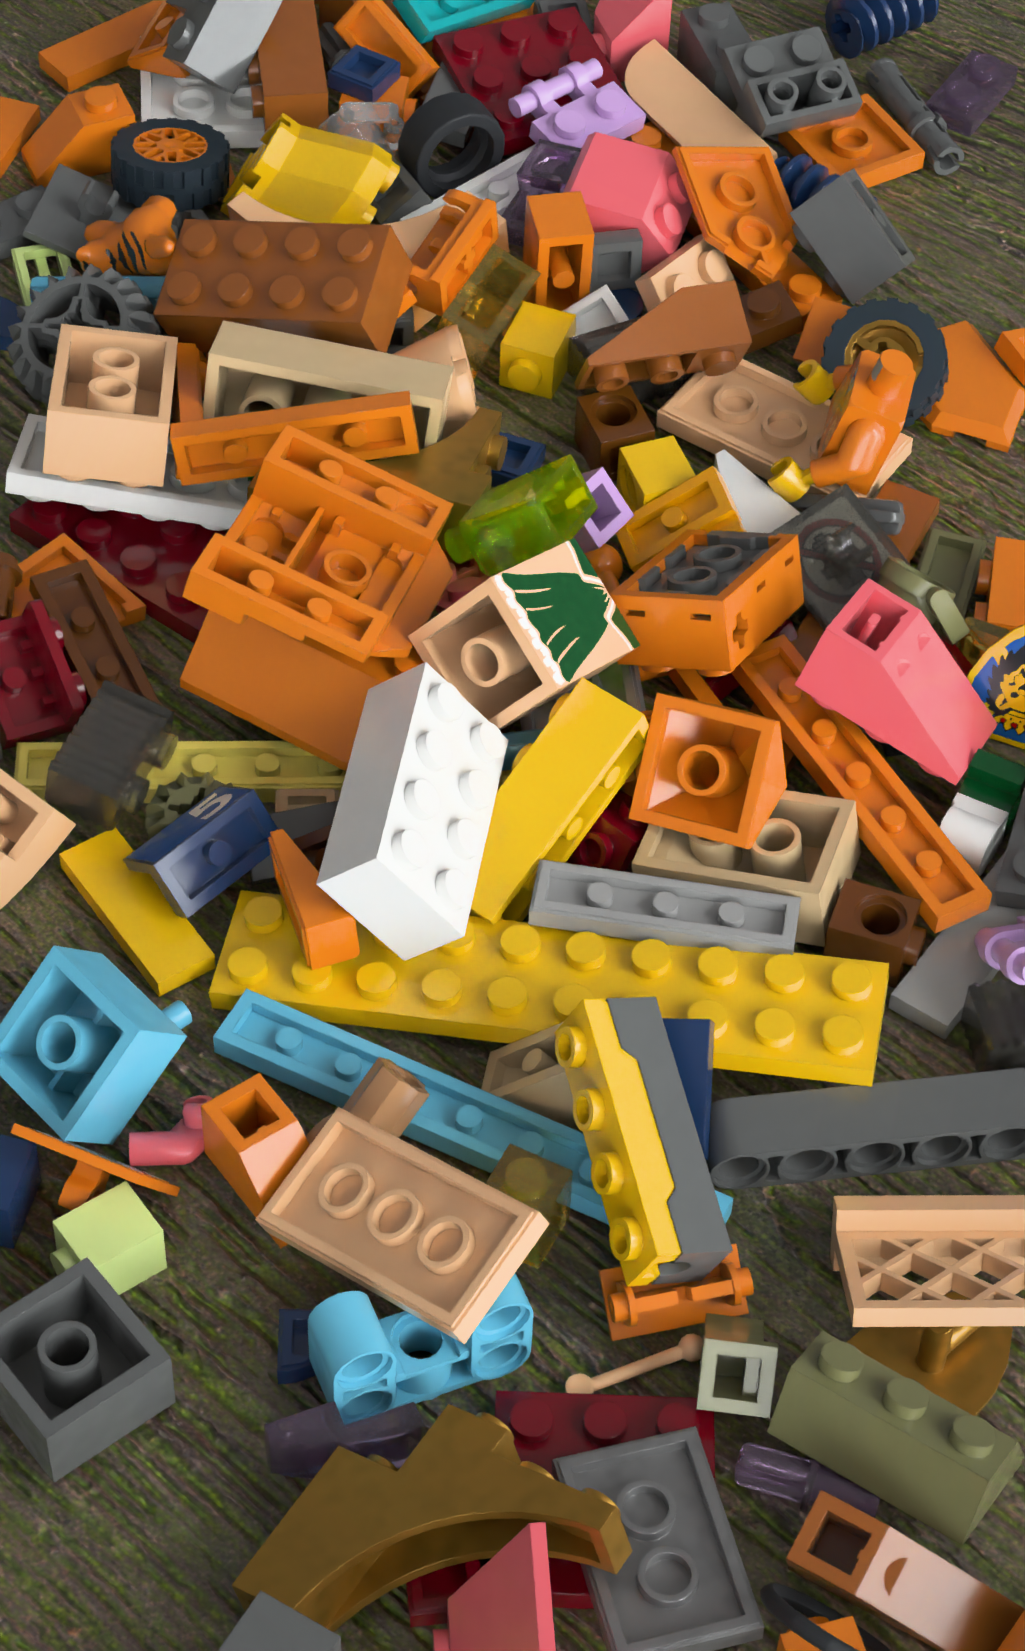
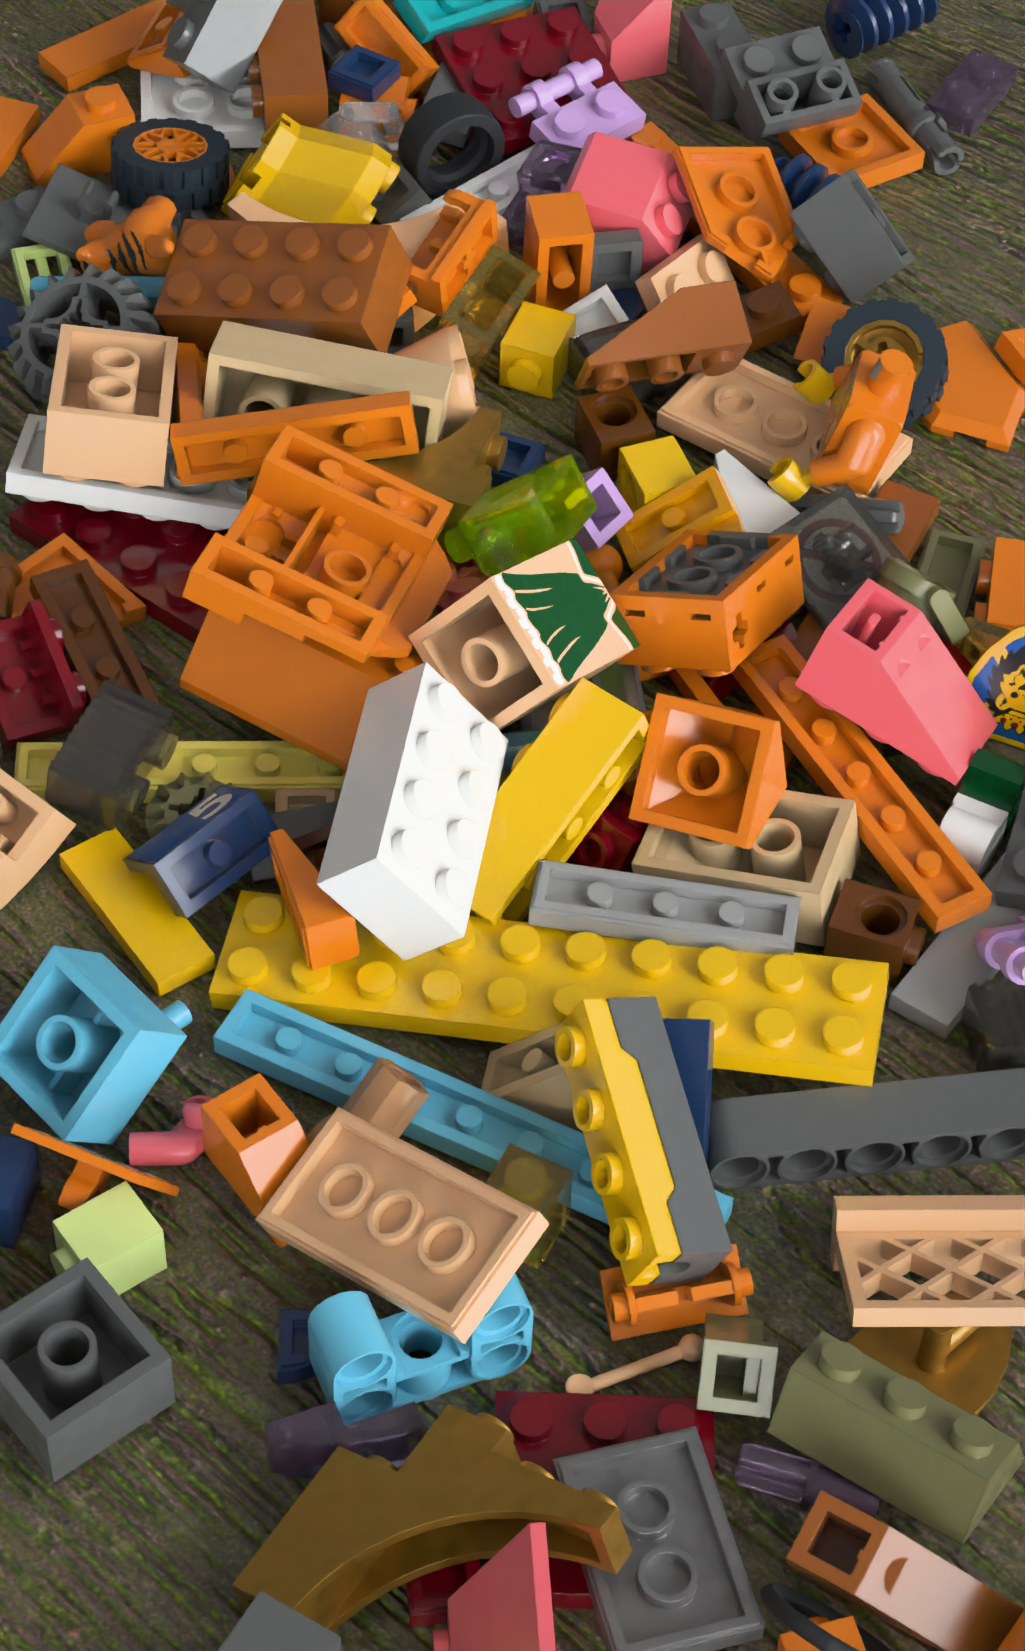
(682, 104): light nougat brick -> none

